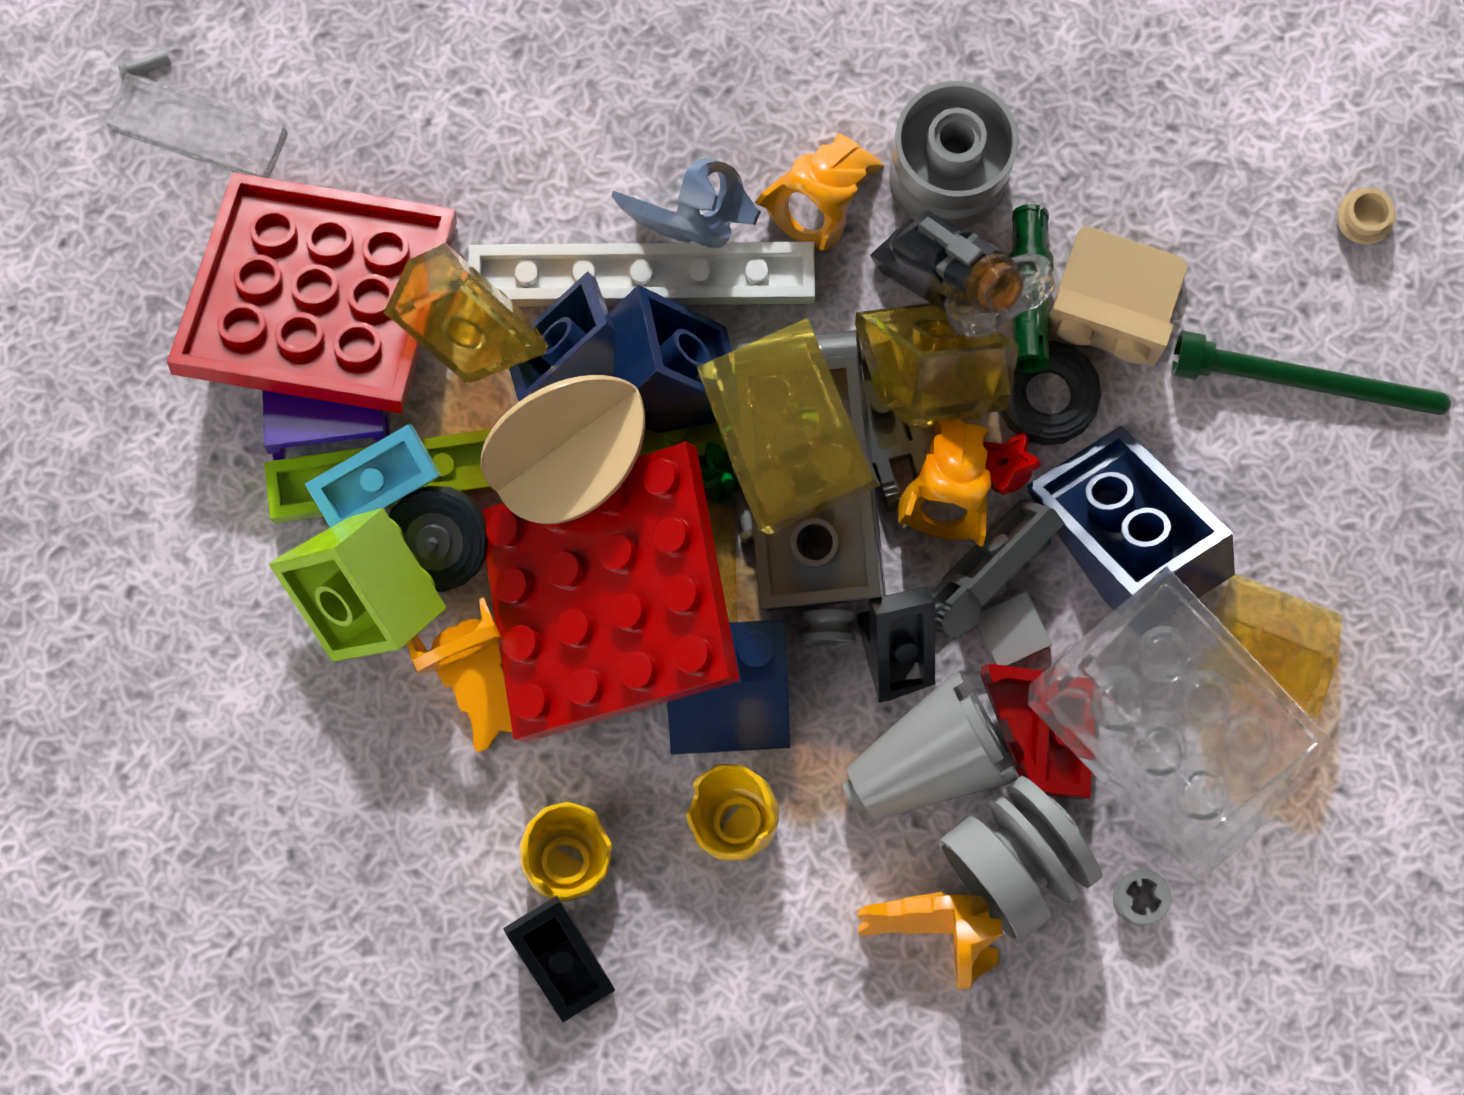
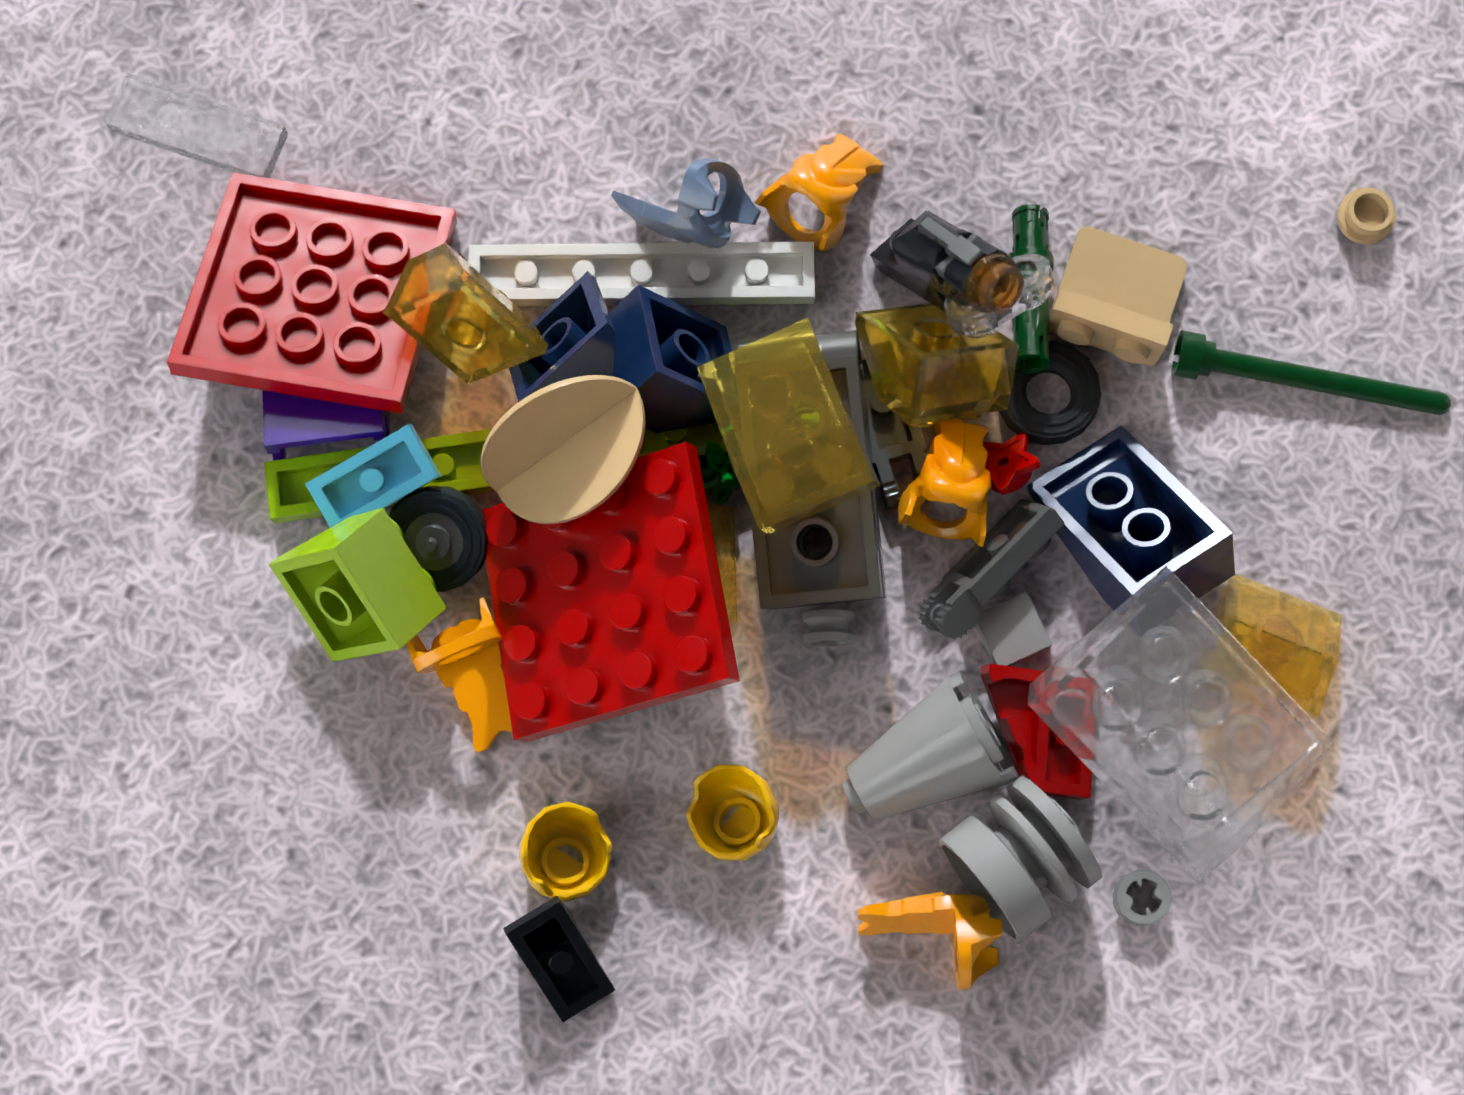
(144, 65): light grey piece -> none
(743, 713): dark blue slope -> none
(744, 515): light grey piece -> none
(895, 637): black slope -> none
(953, 153): light grey wheel -> none

